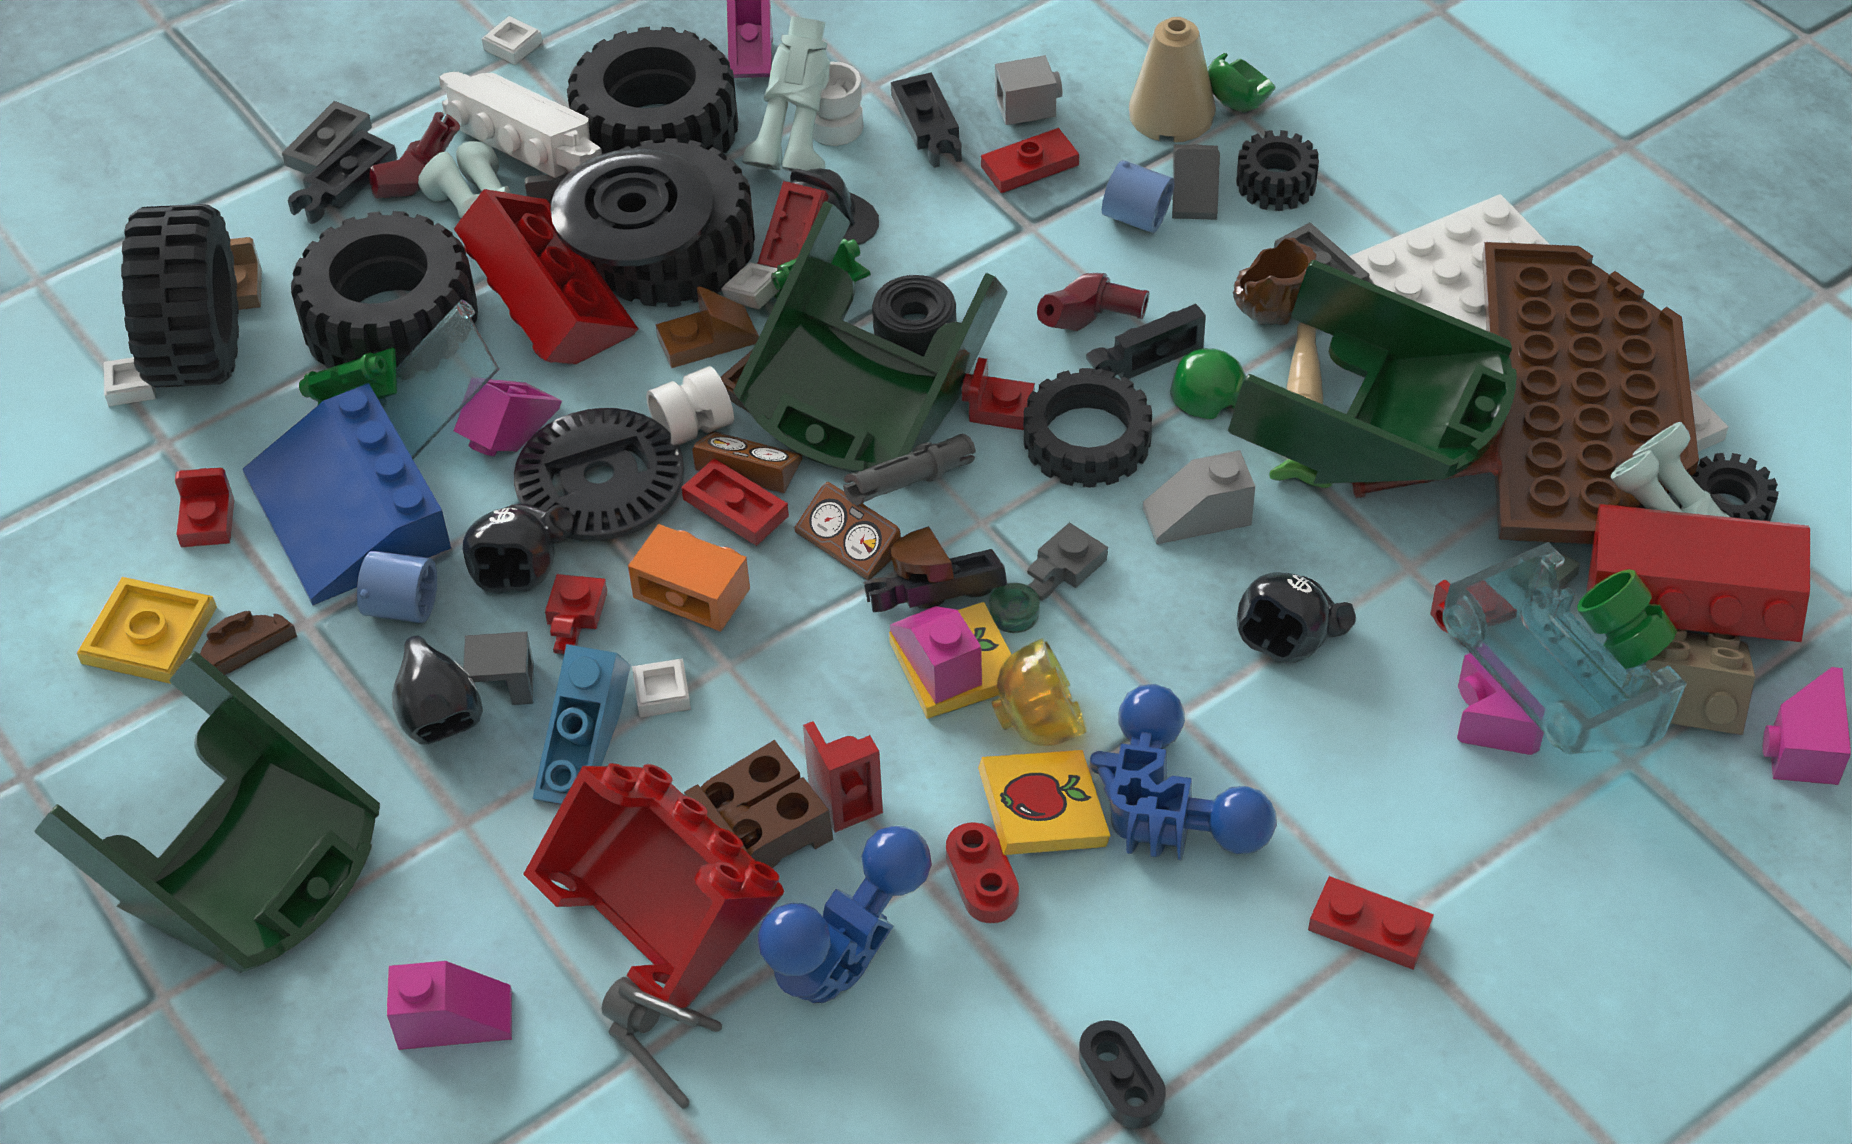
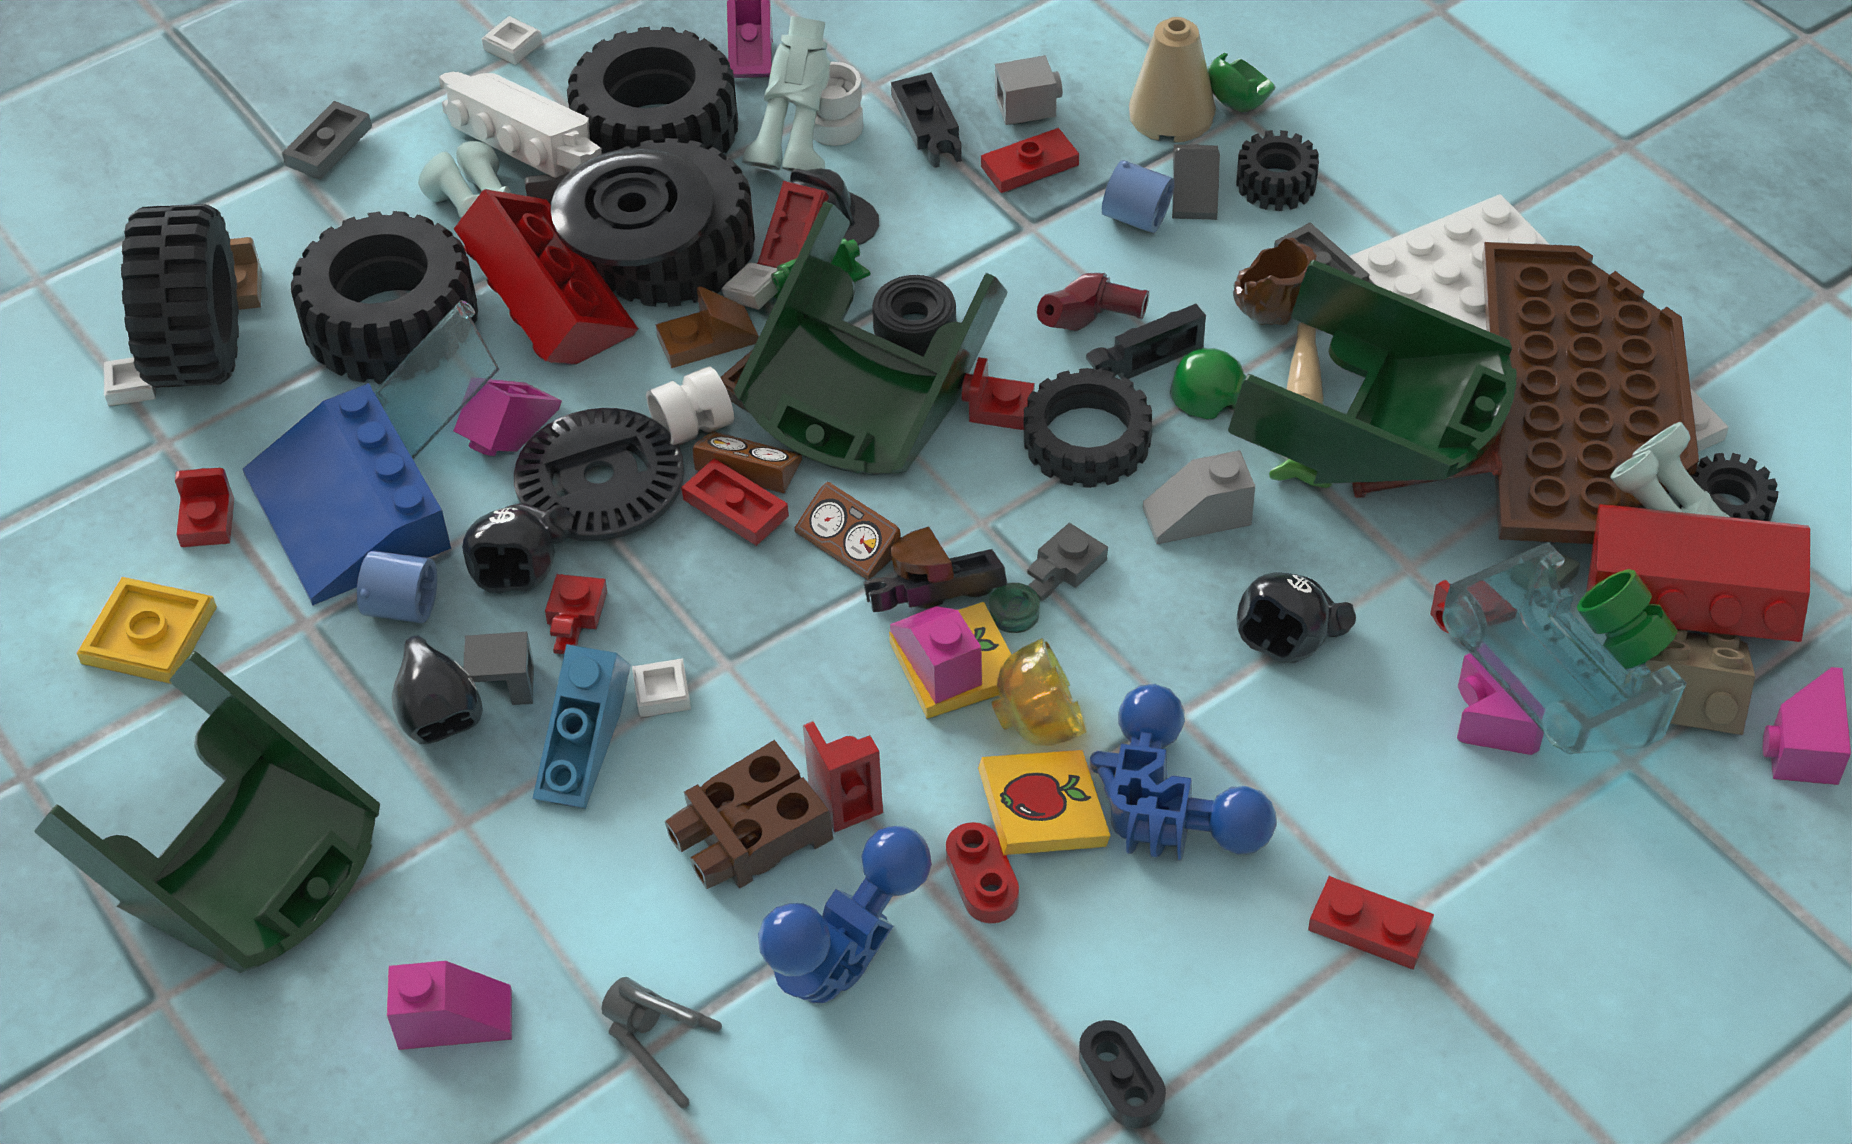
(244, 638): reddish brown tile -> none
(341, 175): black plate -> none
(371, 368): green hinge -> none
(402, 176): dark red arm -> none
(655, 873): red windscreen -> none
(689, 577): orange brick -> none
(925, 463): dark grey pin -> none

